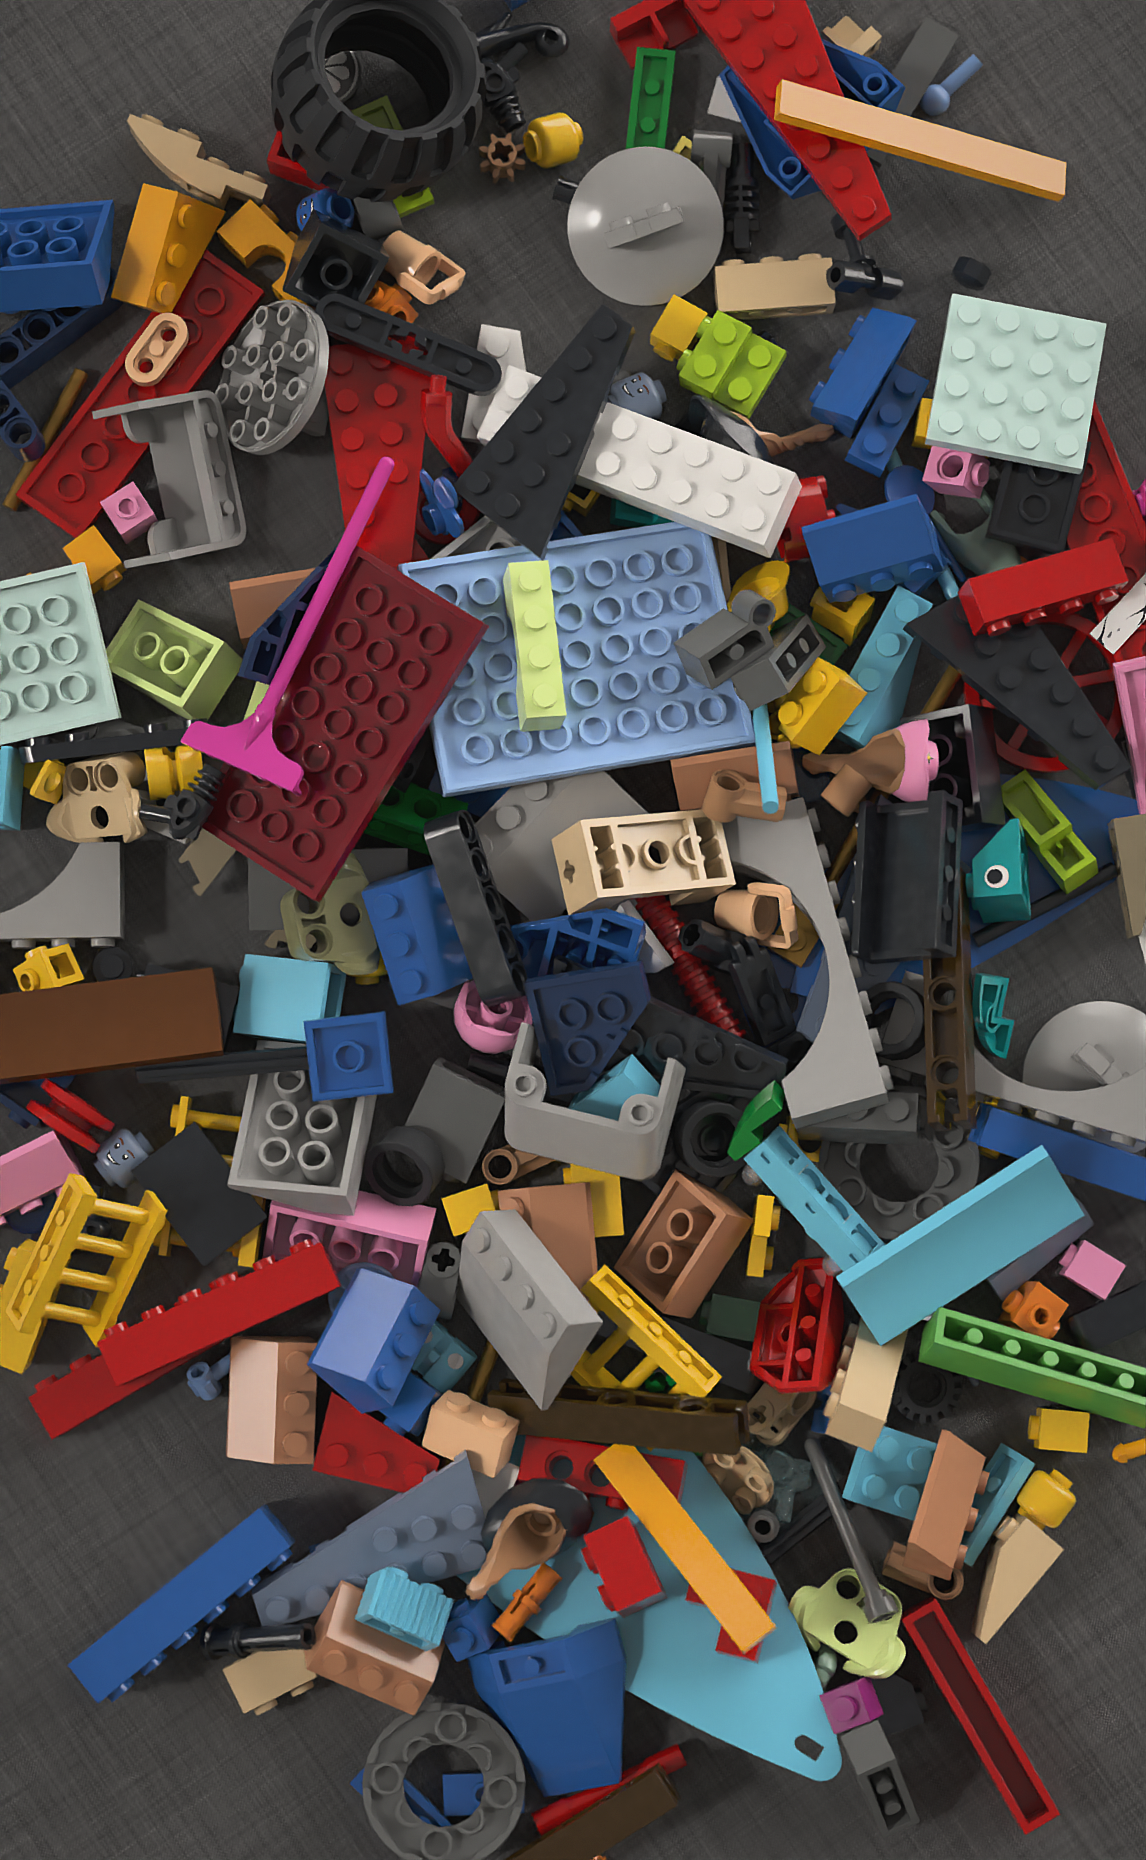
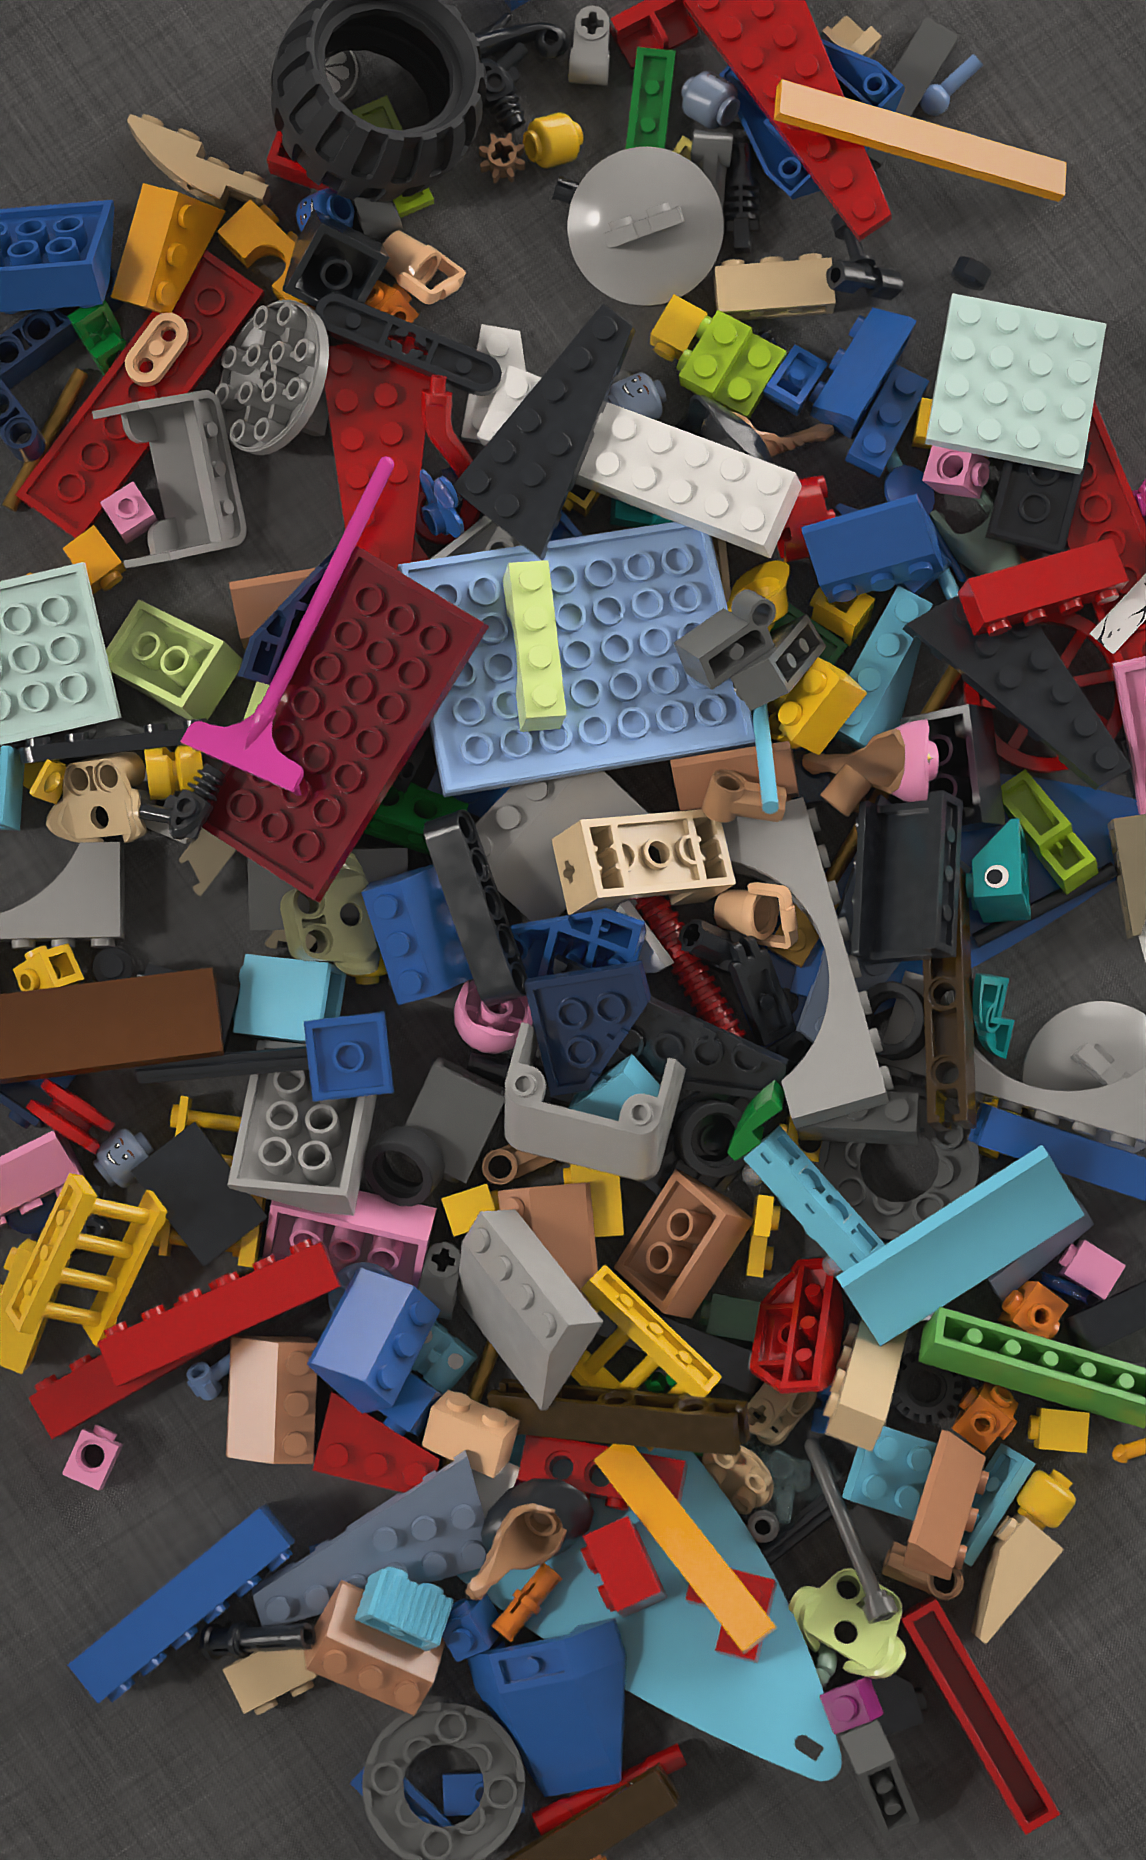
(80, 1470): none -> bright pink brick
(99, 333): none -> green slope
(590, 51): none -> light grey piece
(710, 100): none -> sand blue head
(795, 380): none -> blue slope
(986, 1415): none -> orange brick
(1065, 1288): none -> clear blue piece

